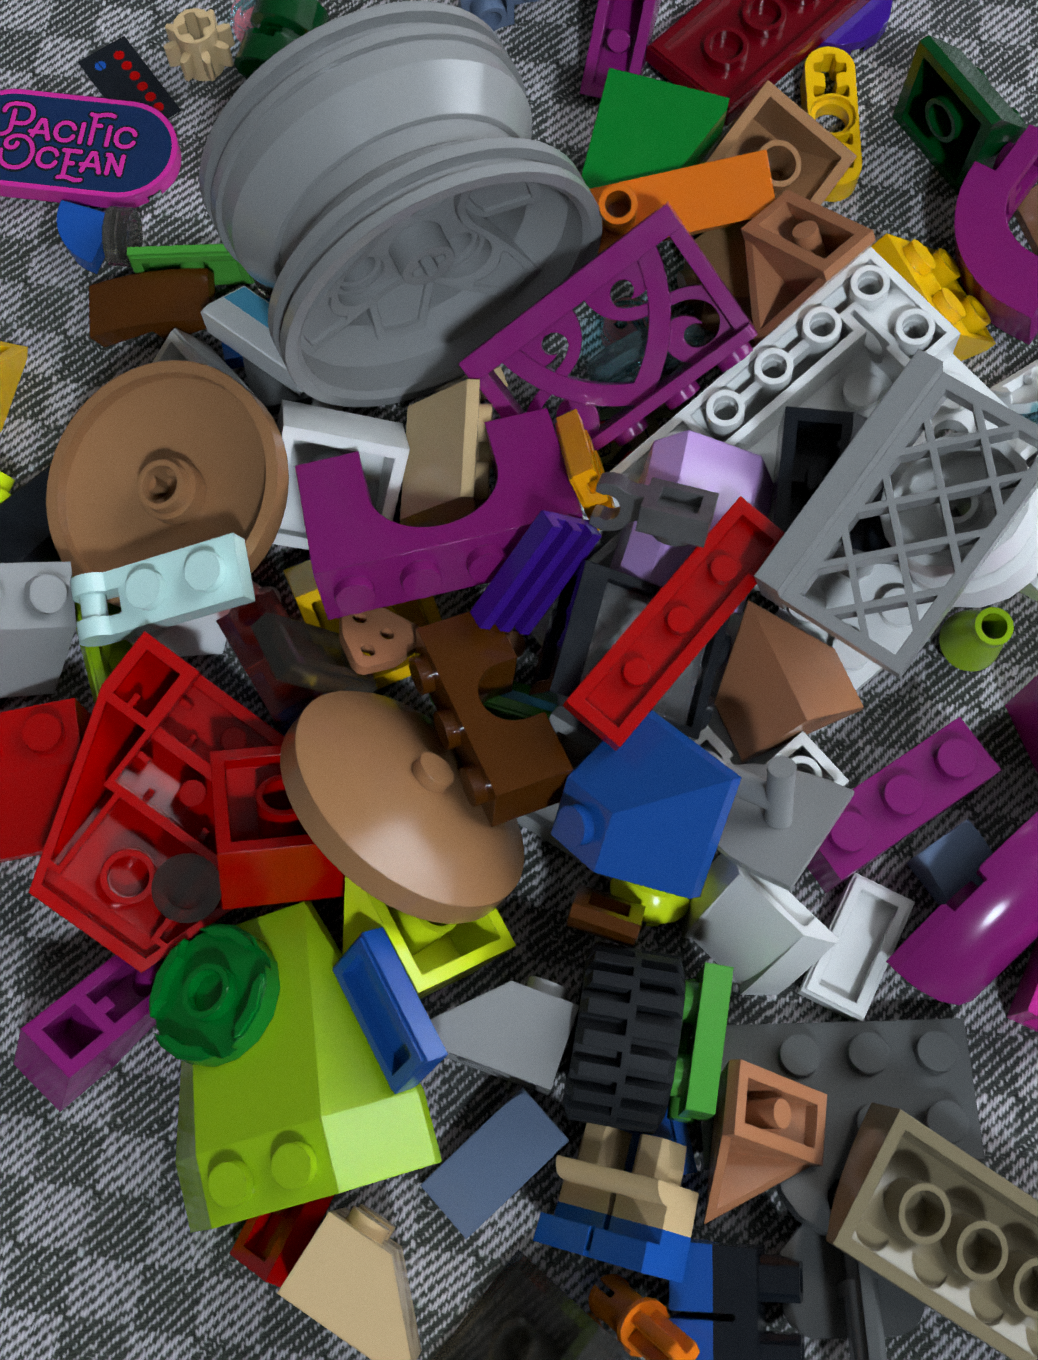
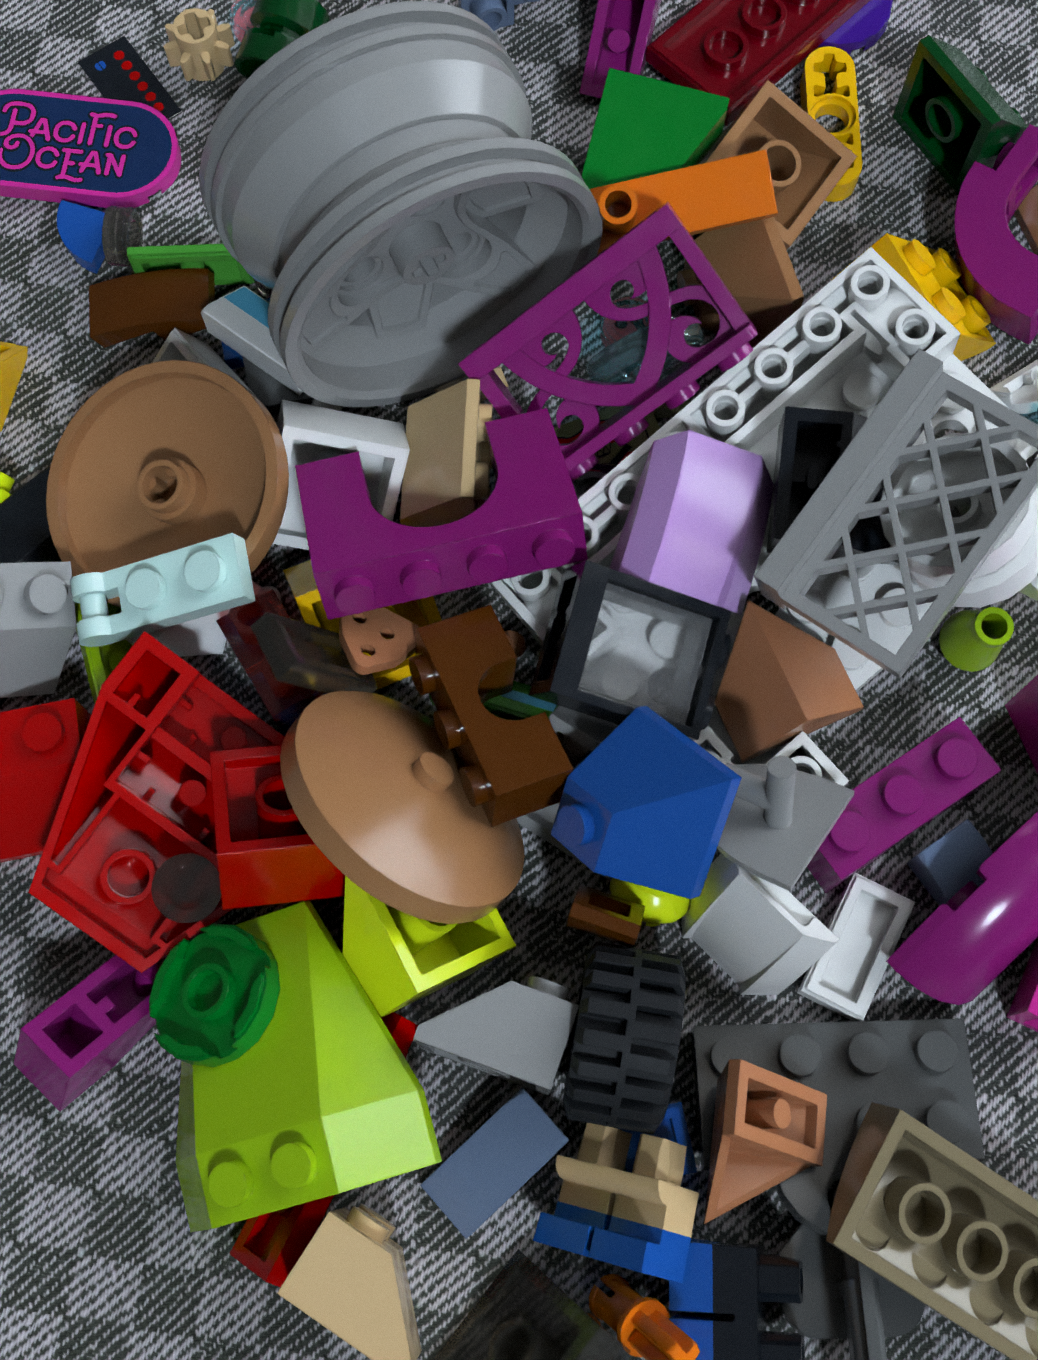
(389, 1010): blue tile -> none
(535, 572): dark purple tile -> none
(581, 461): light orange tile -> none
(663, 509): flat silver plate -> none
(674, 625): red plate -> none
(701, 1045): bright green plate -> none
(795, 253): nougat slope -> none

